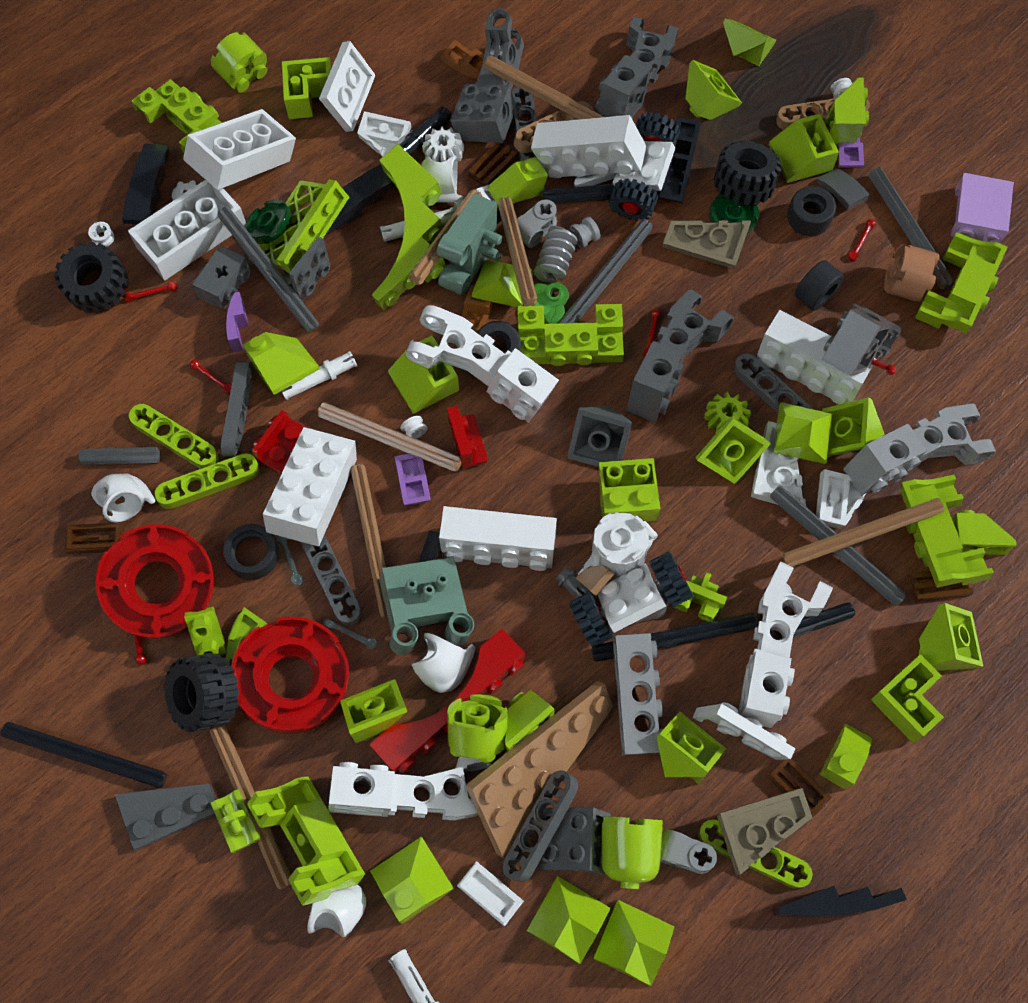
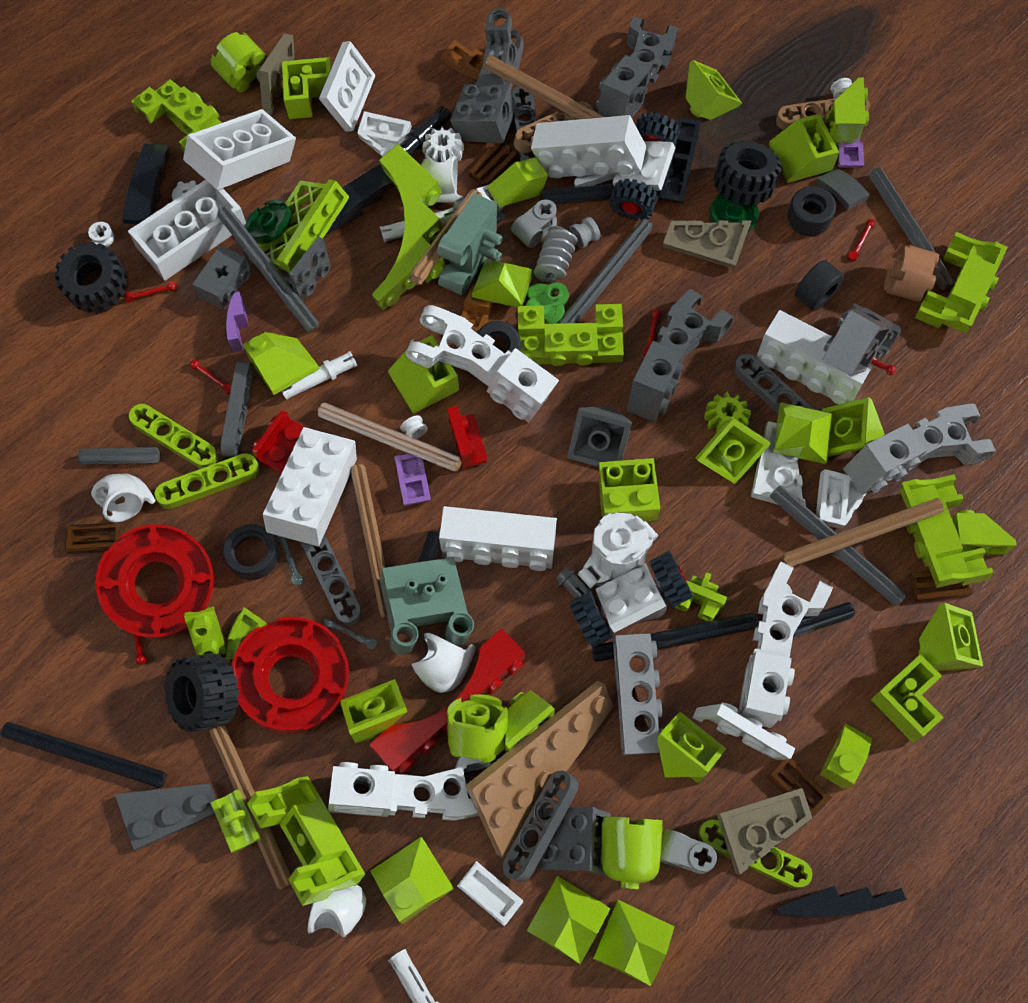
(271, 73): none -> dark tan wing
(517, 252): medium nougat axle -> none
(595, 578): medium nougat tile -> none
(747, 42): lime slope -> none
(983, 208): lavender panel -> none

